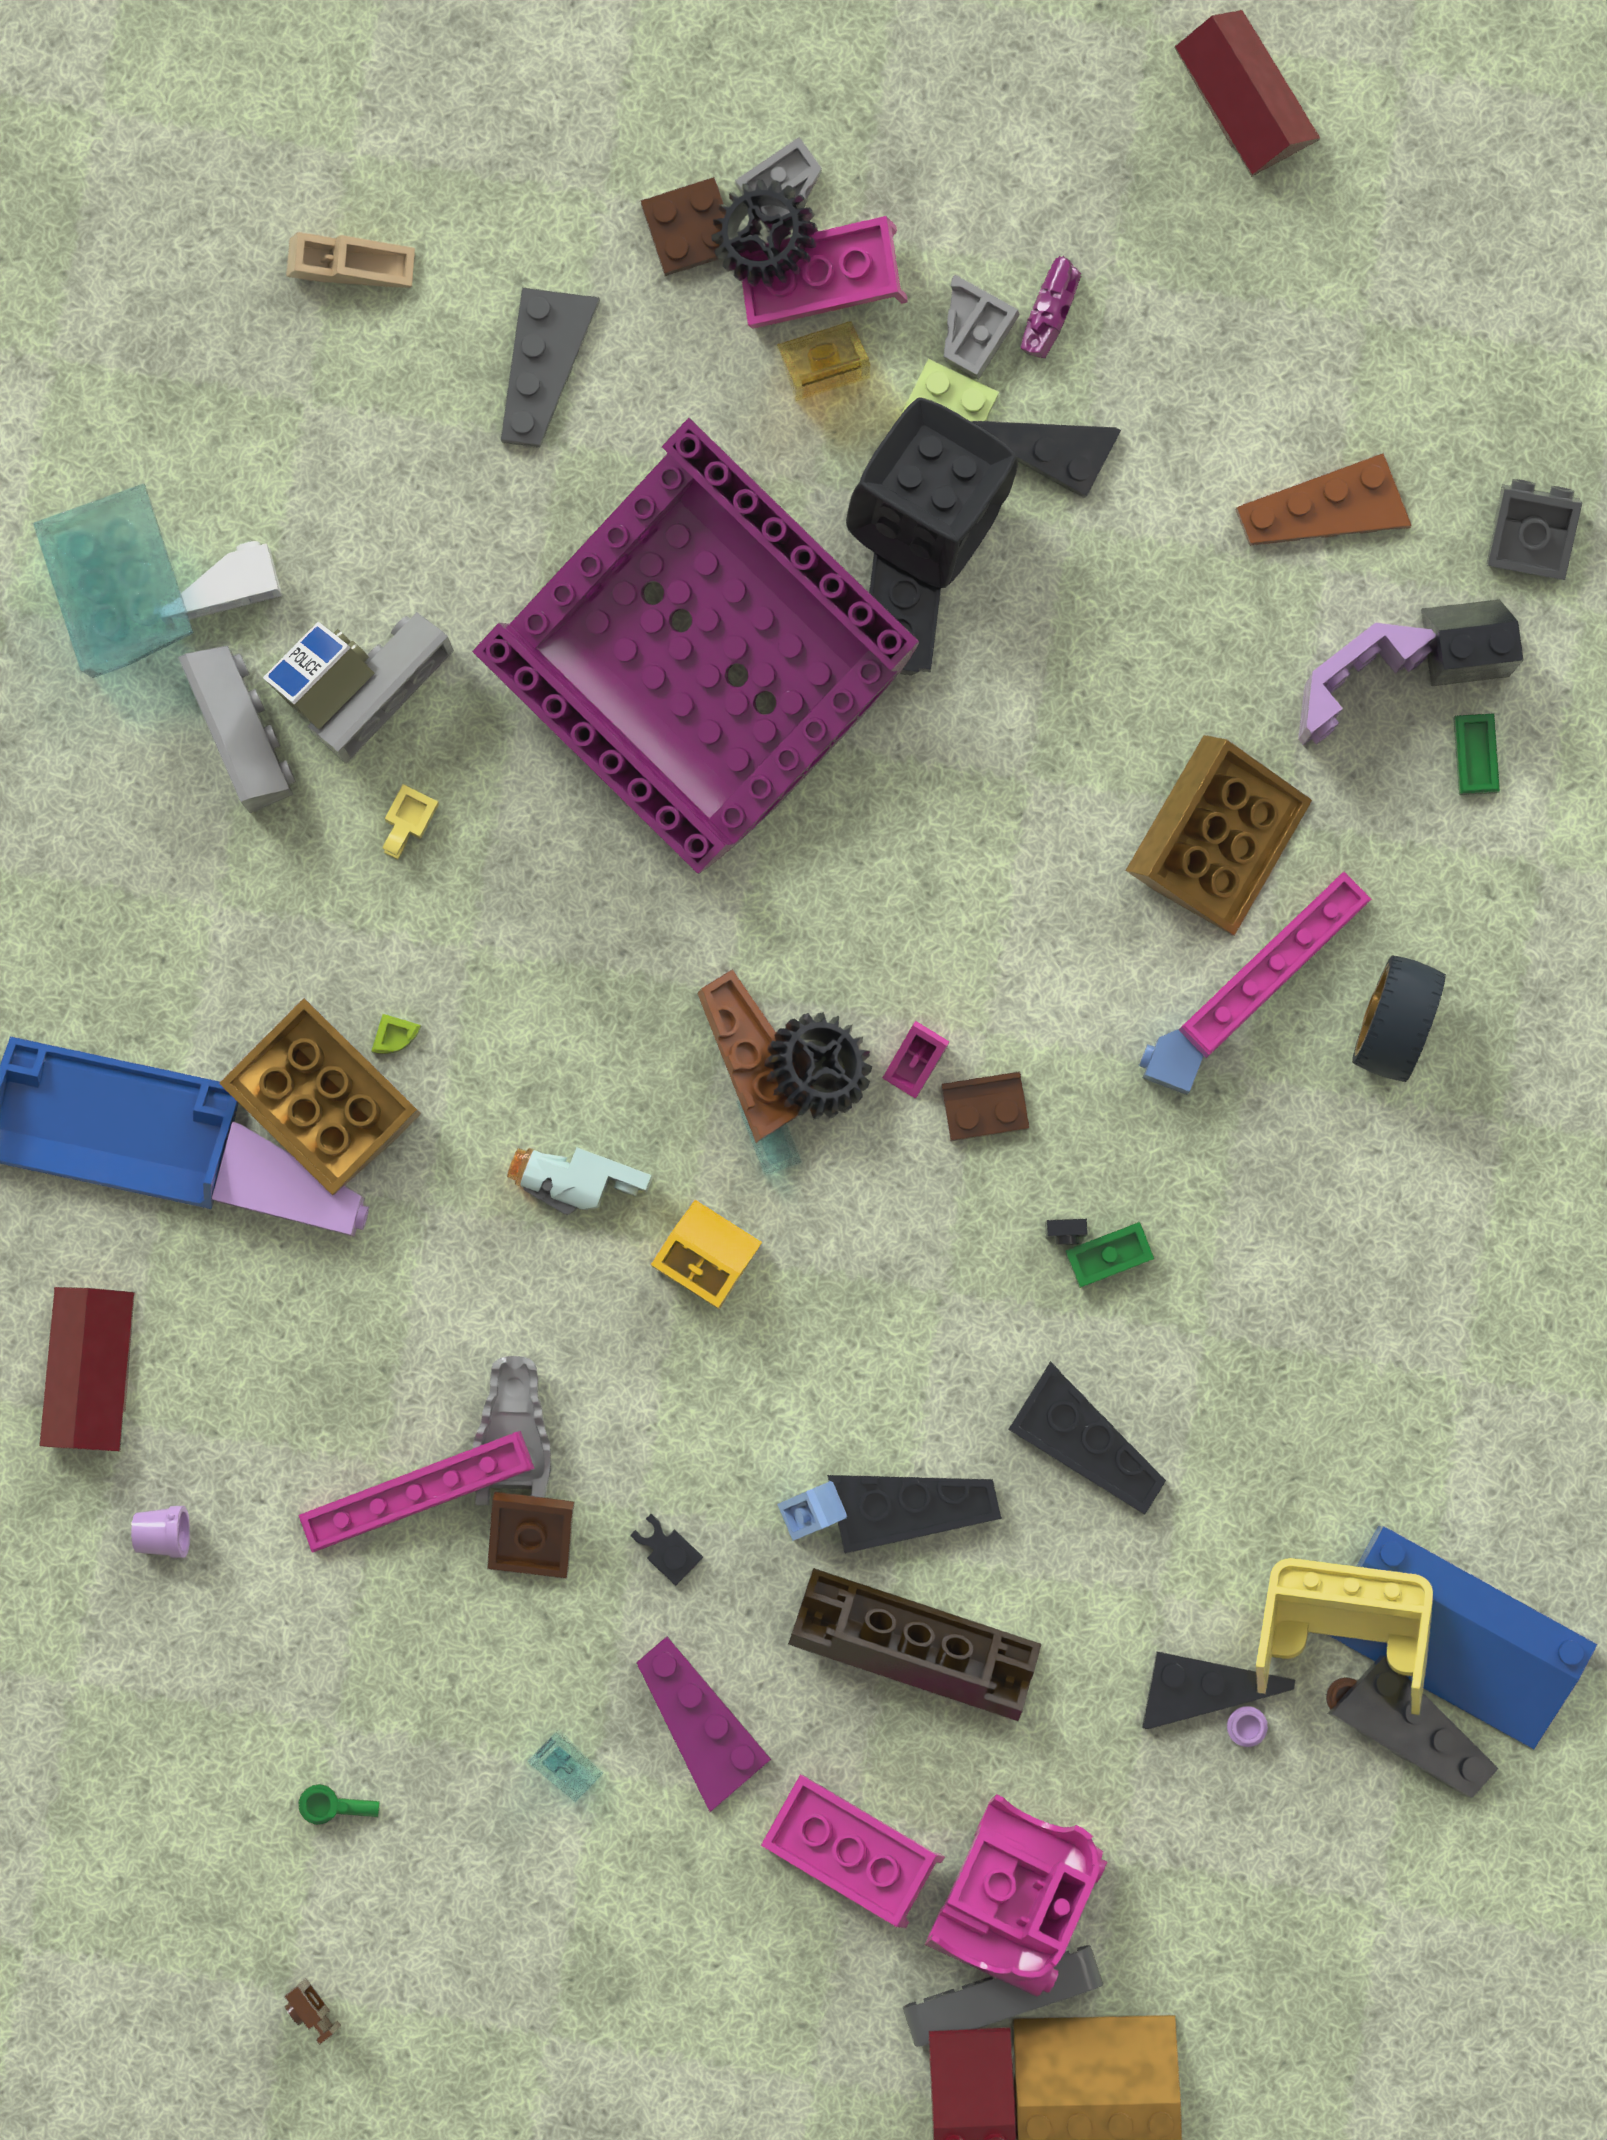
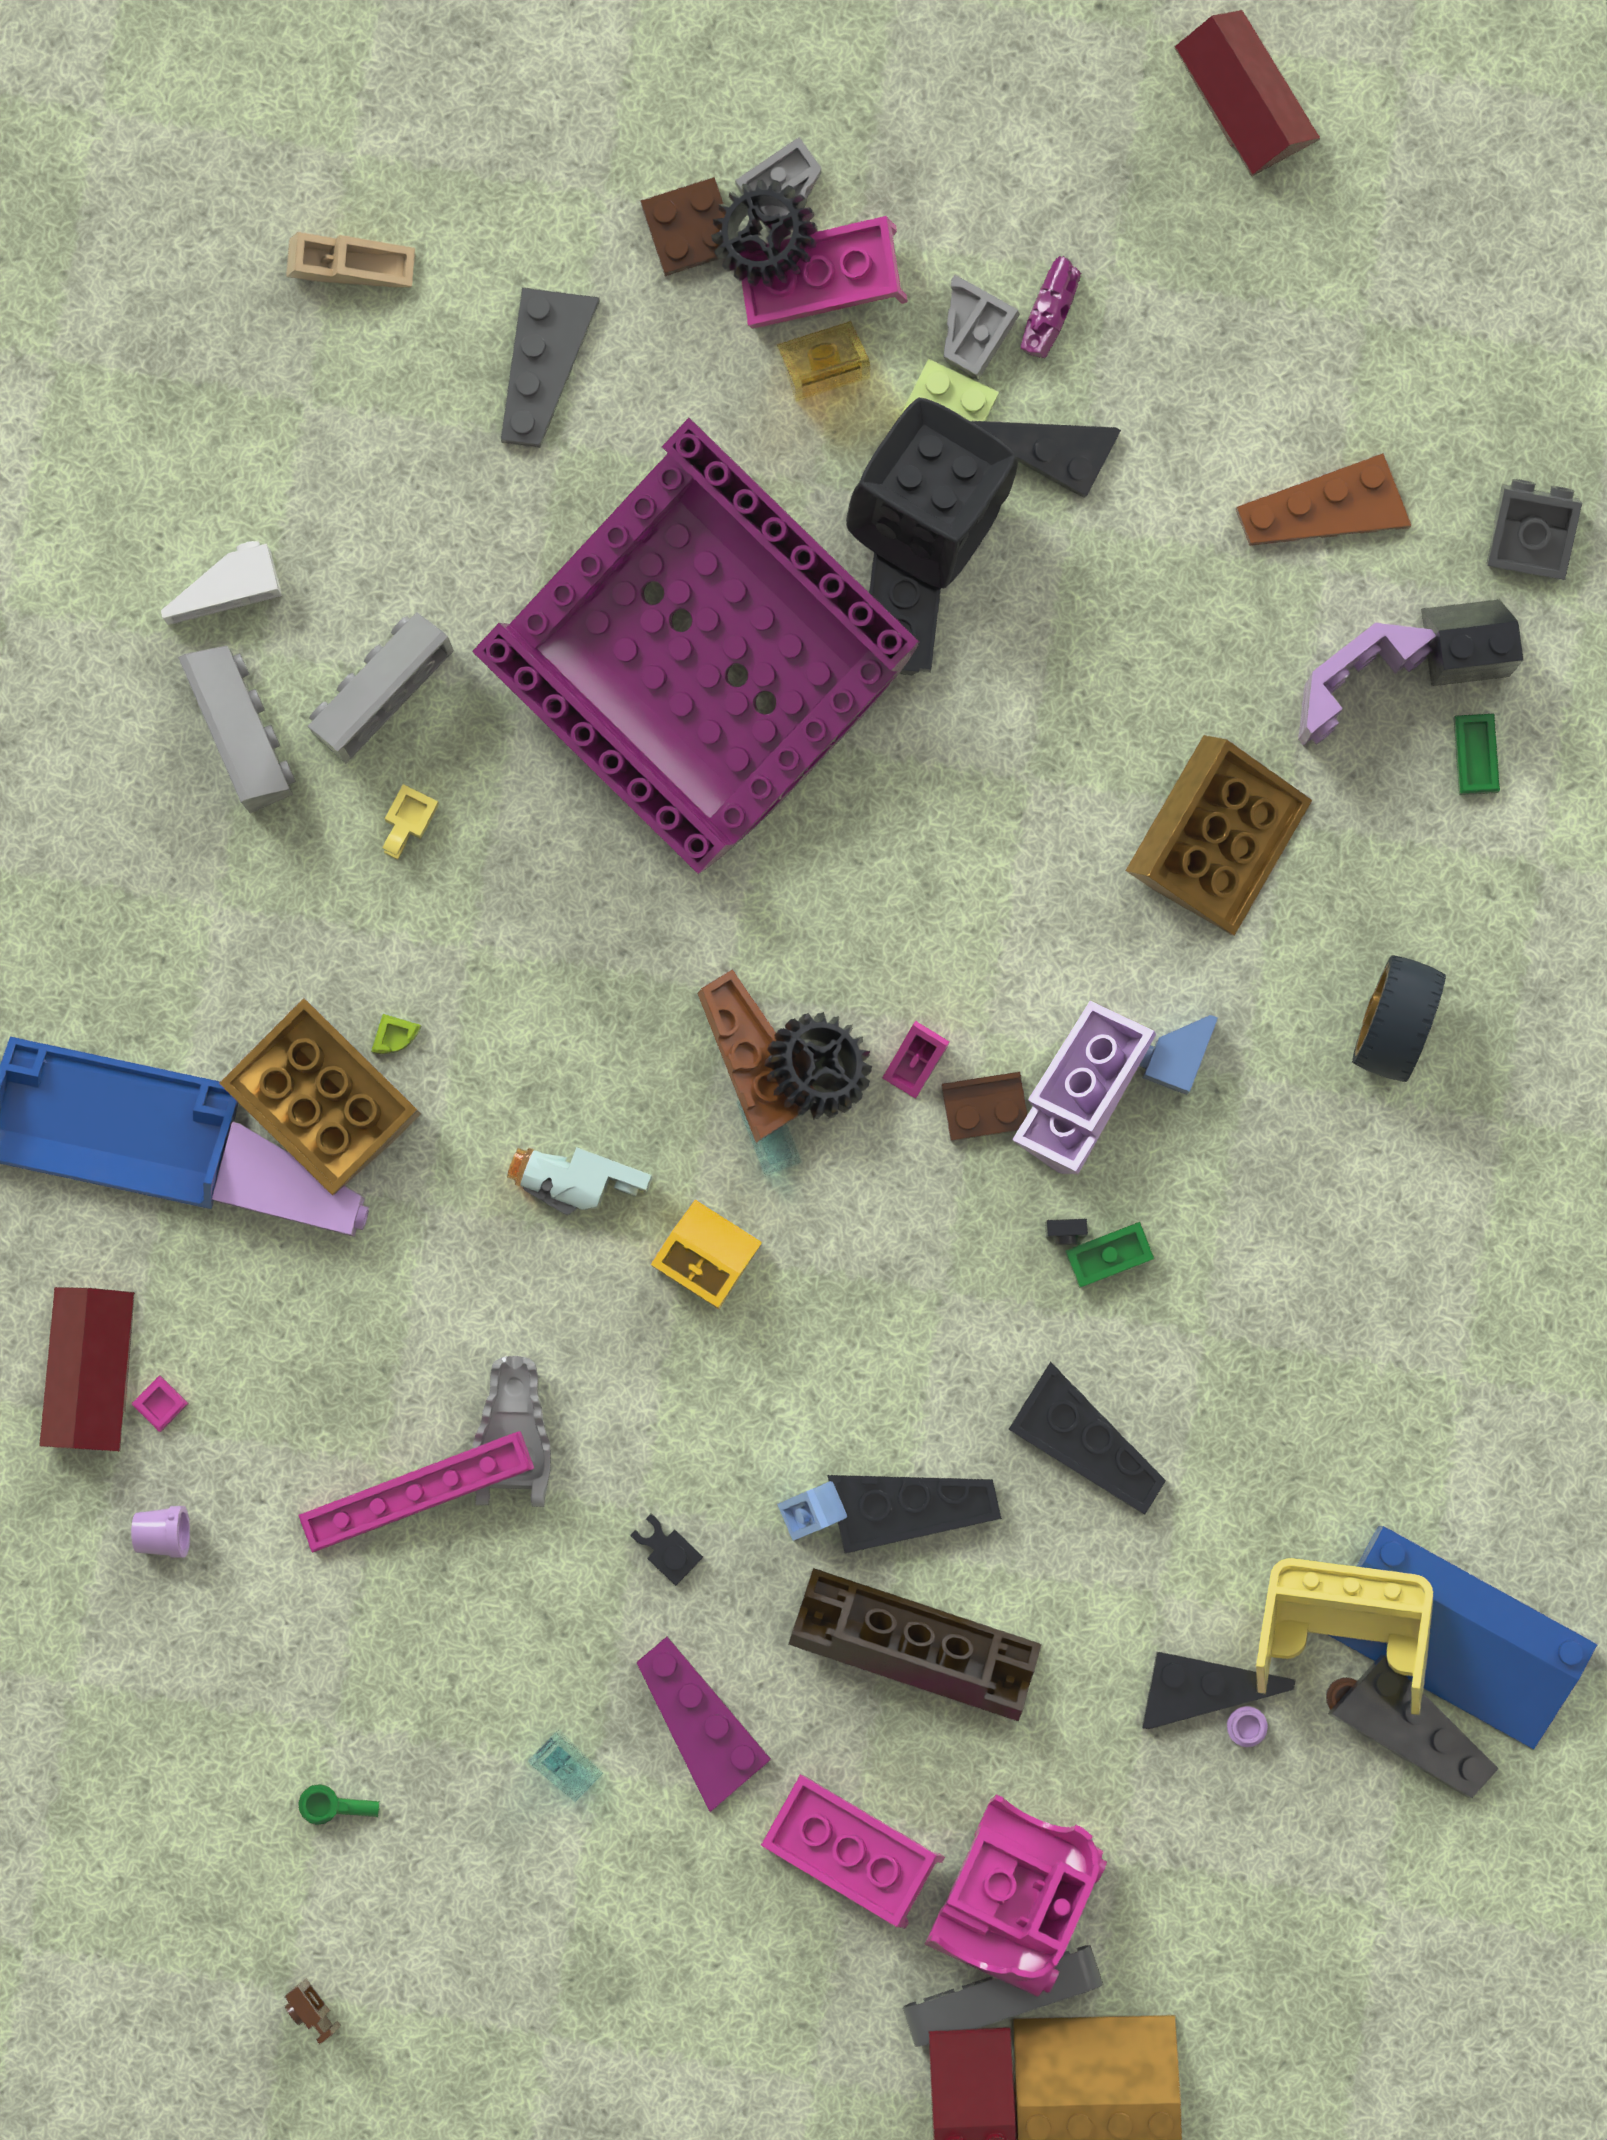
(113, 580): clear light blue slope -> none
(160, 1403): none -> dark pink tile
(320, 674): piece -> none
(530, 1535): reddish brown plate -> none
(1082, 1088): none -> lavender slope
(1274, 964): dark pink tile -> none

